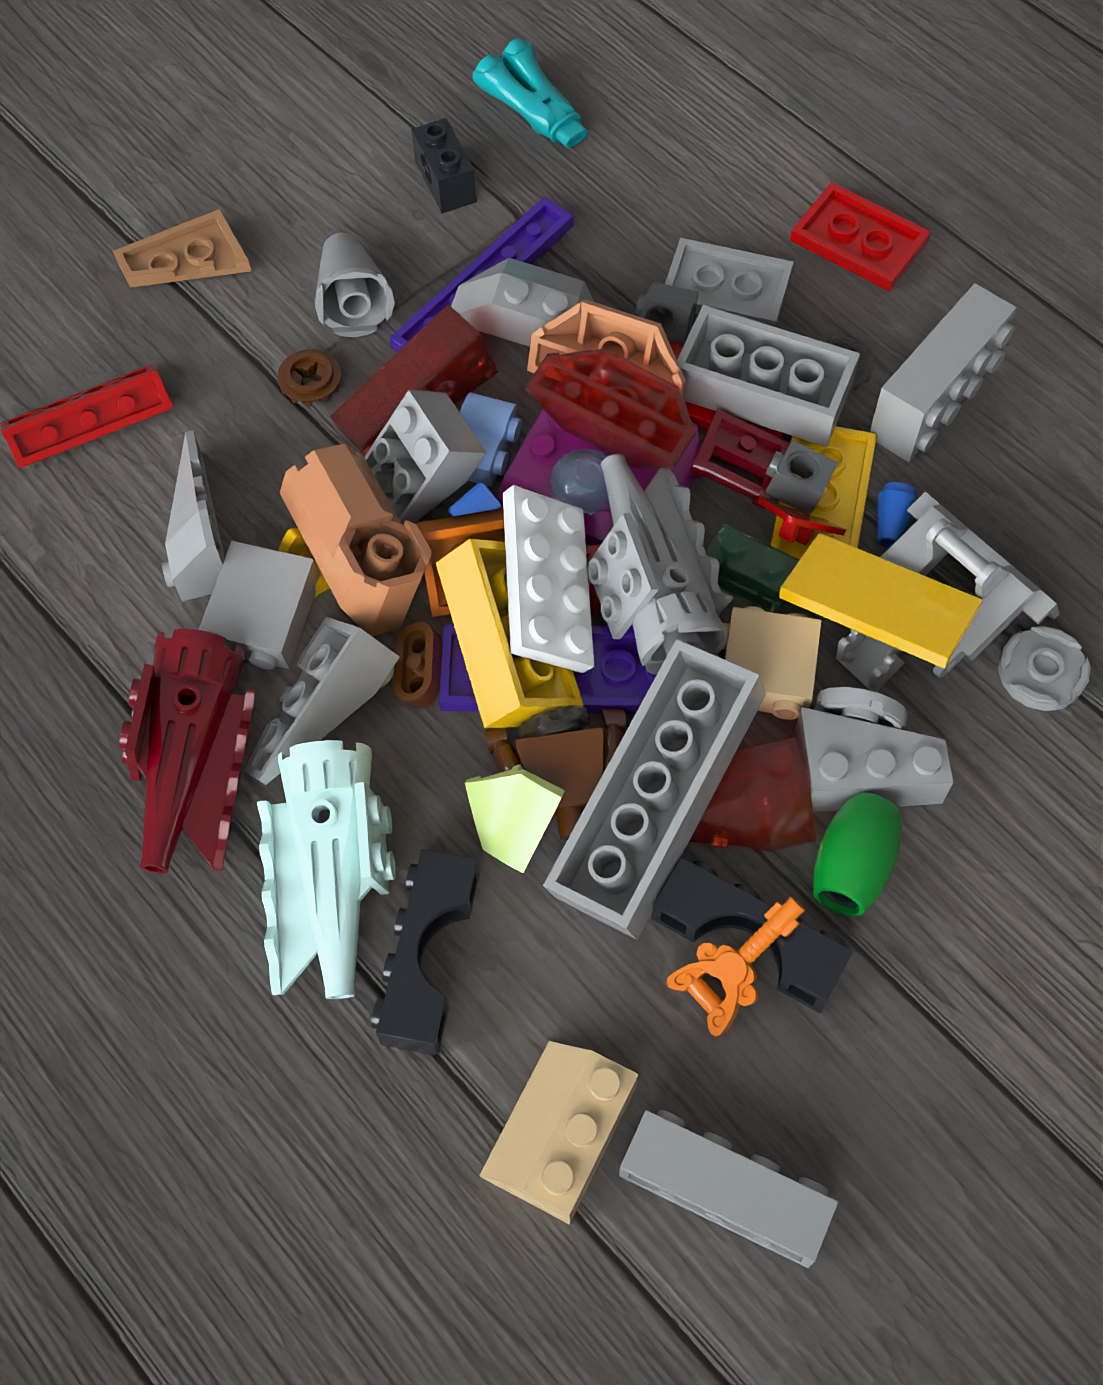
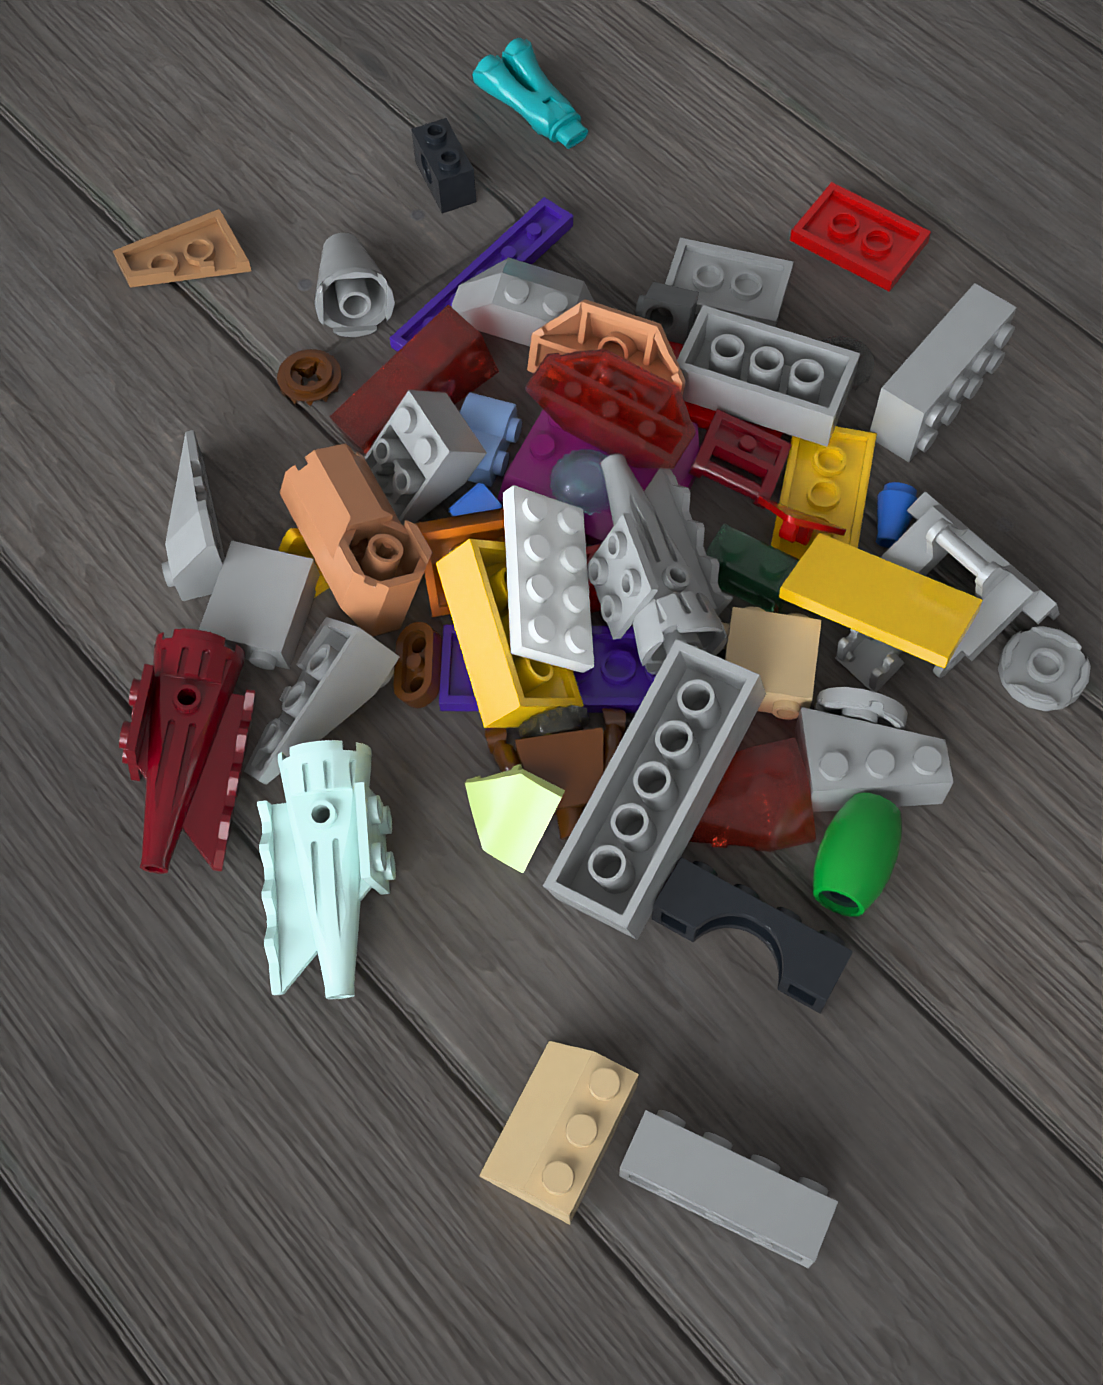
(85, 415): red fence -> none
(412, 1010): black arch -> none
(733, 968): orange piece -> none
(810, 466): dark grey brick -> none

